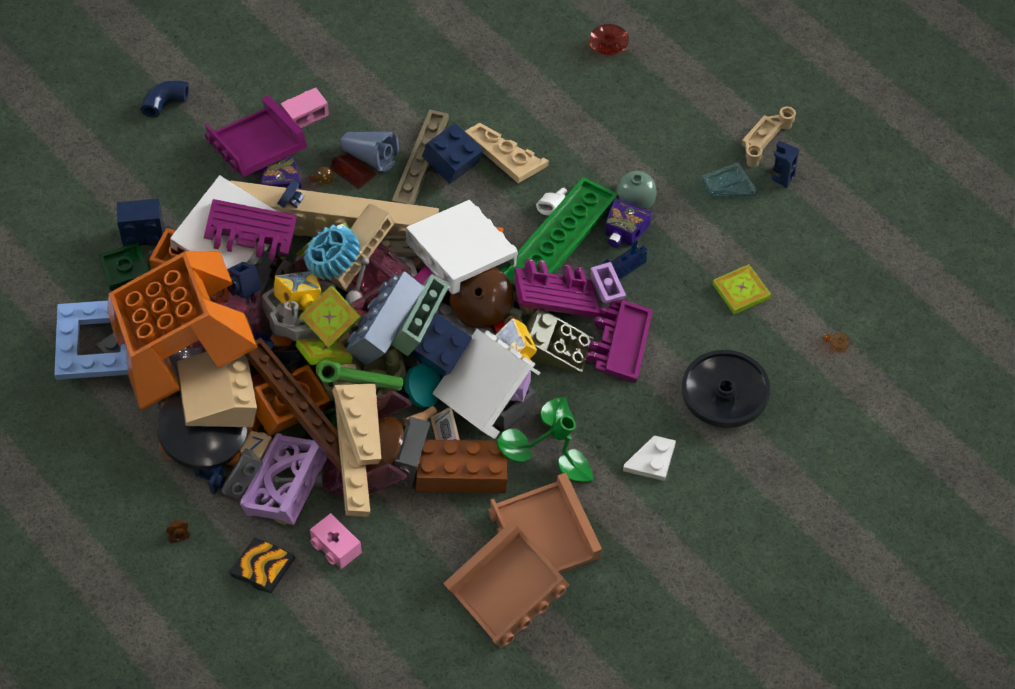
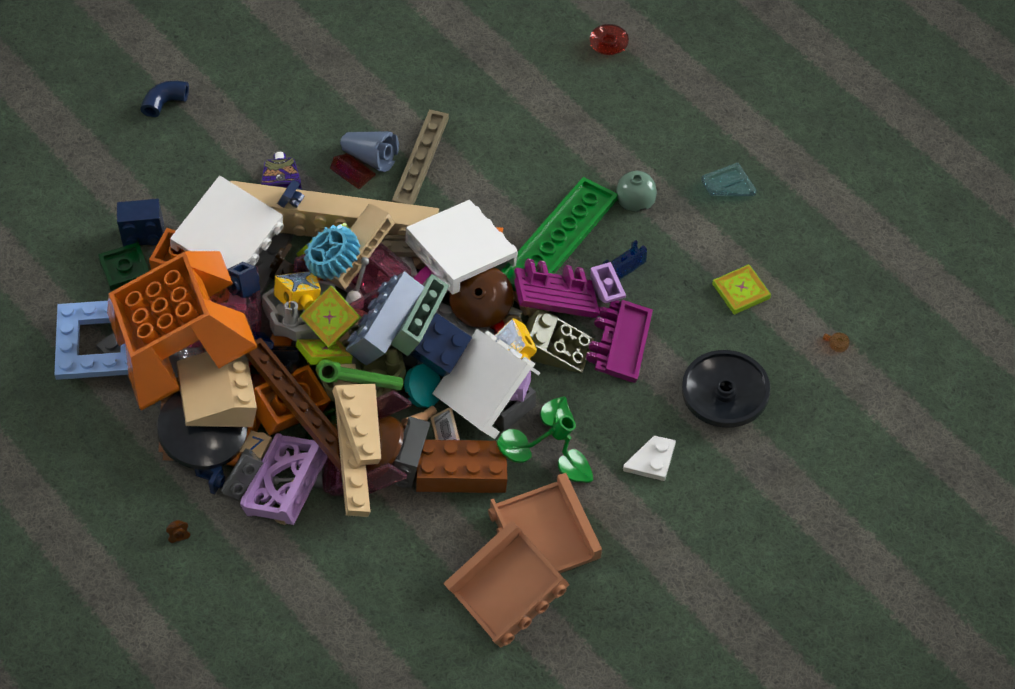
(250, 226): magenta hinge -> none
(257, 139): magenta panel -> none
(262, 565): slope -> none
(306, 107): bright pink brick -> none
(323, 175): clear orange piece -> none
(335, 541): bright pink brick -> none
(452, 153): dark blue brick -> none
(505, 153): tan wing -> none
(550, 201): white piece -> none
(626, 223): torso -> none
(764, 132): tan plate -> none
(785, 163): dark blue hinge -> none

